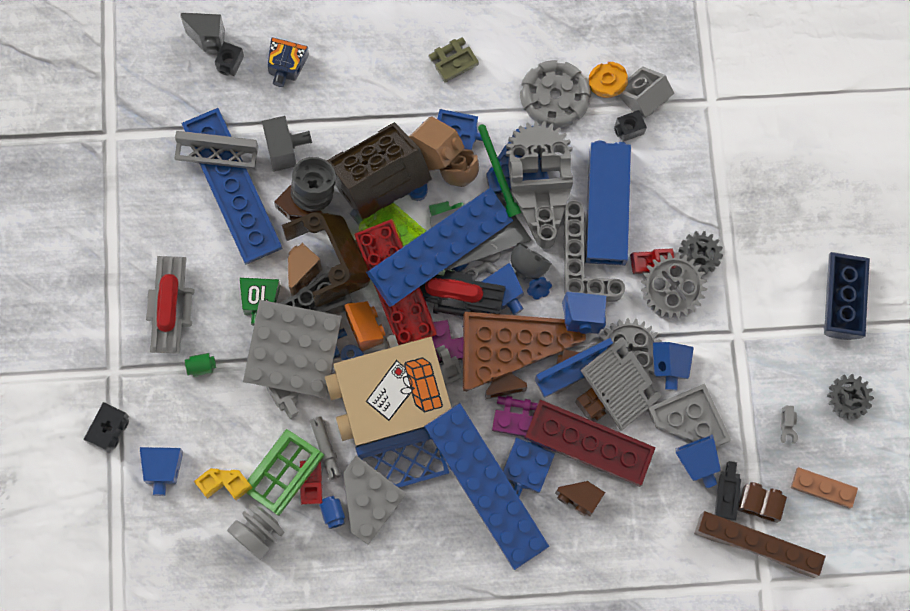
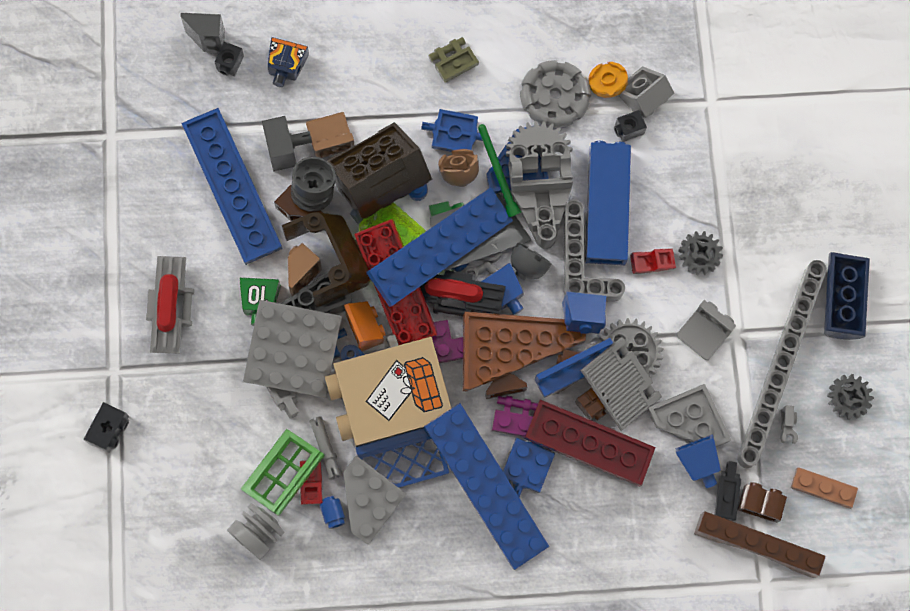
(160, 467): blue torso -> none
(200, 364): green brick -> none
(215, 479): yellow tile -> none
(219, 143): light grey fence -> none
(330, 135): none -> medium nougat bracket
(437, 143): medium nougat slope -> none
(449, 366): light grey plate -> none
(539, 288): blue plant -> none
(582, 495): reddish brown slope -> none
(659, 297): light grey gear -> none
(672, 362): blue torso -> none
(706, 330): none -> light grey bracket
(778, 371): none -> light grey beam

